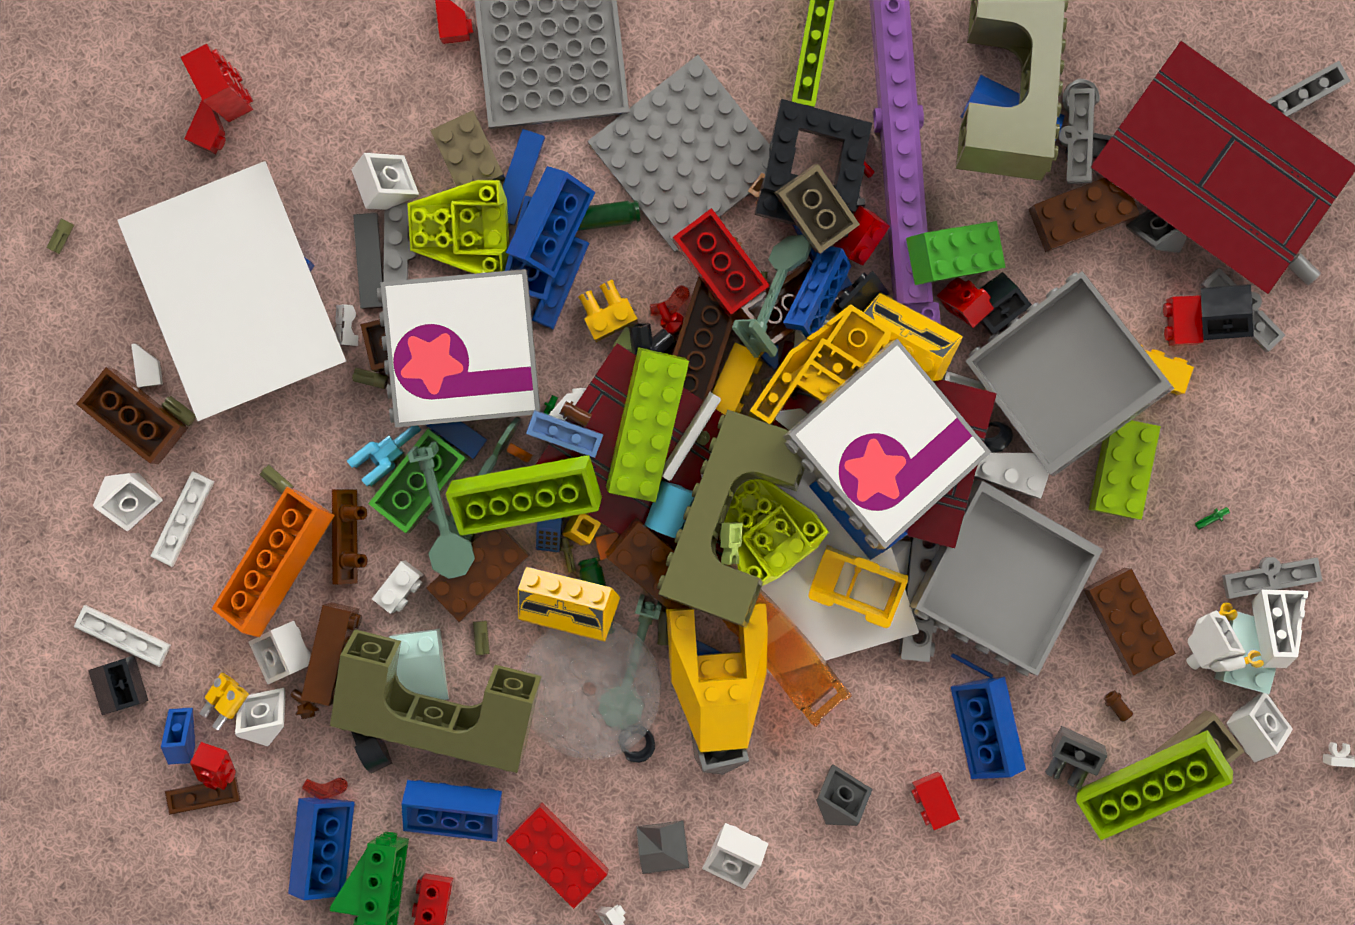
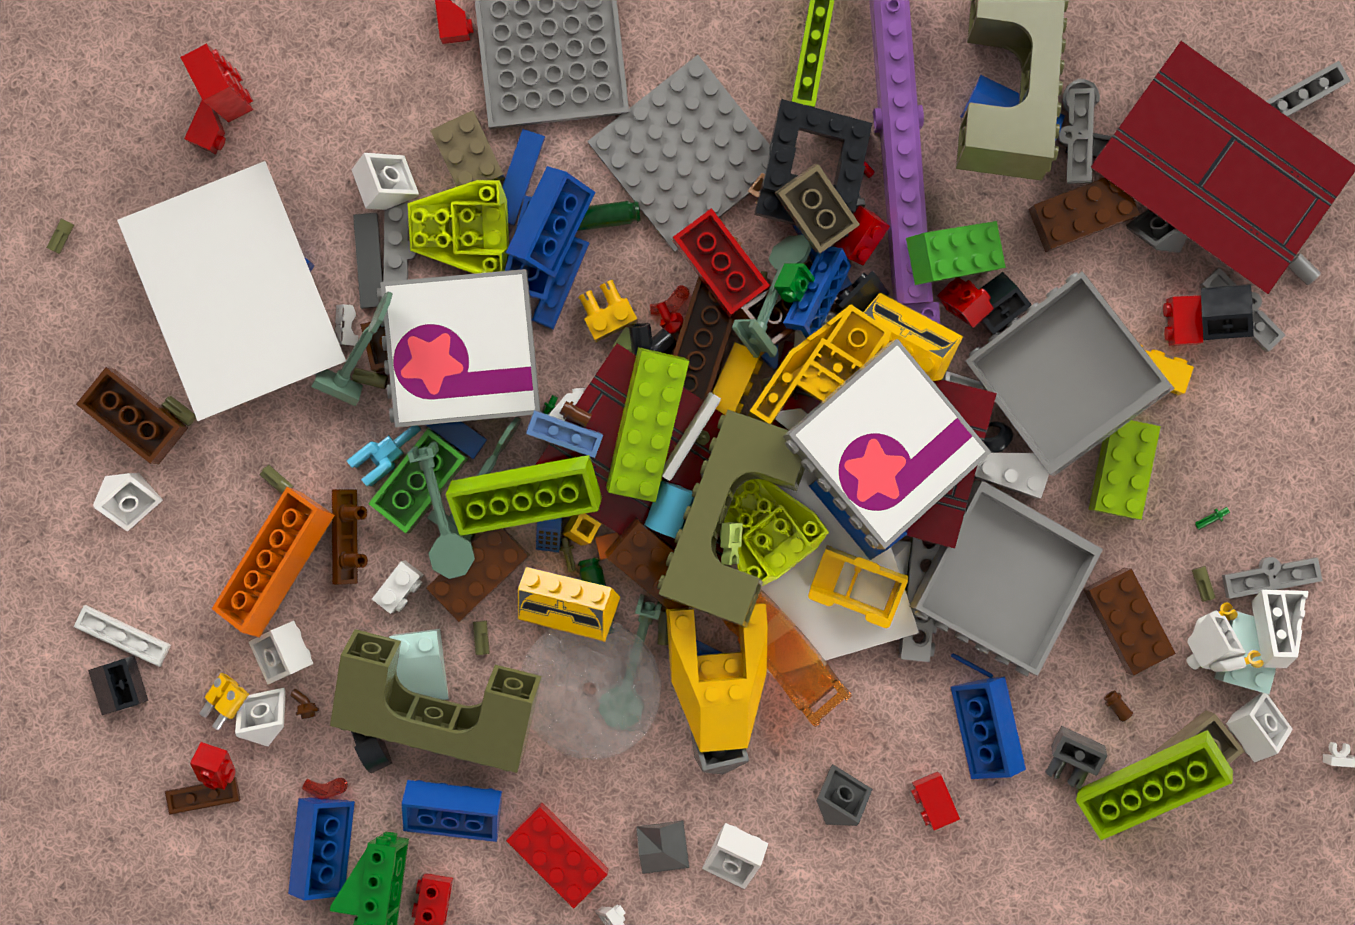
(146, 368): white tile -> none
(179, 736): blue slope -> none
(182, 519): white tile -> none
(331, 637): reddish brown brick -> none
(339, 383): none -> sand green piece
(518, 452): orange tile -> none
(644, 754): black piece -> none
(793, 281): none -> green brick
(1203, 583): none -> olive piece

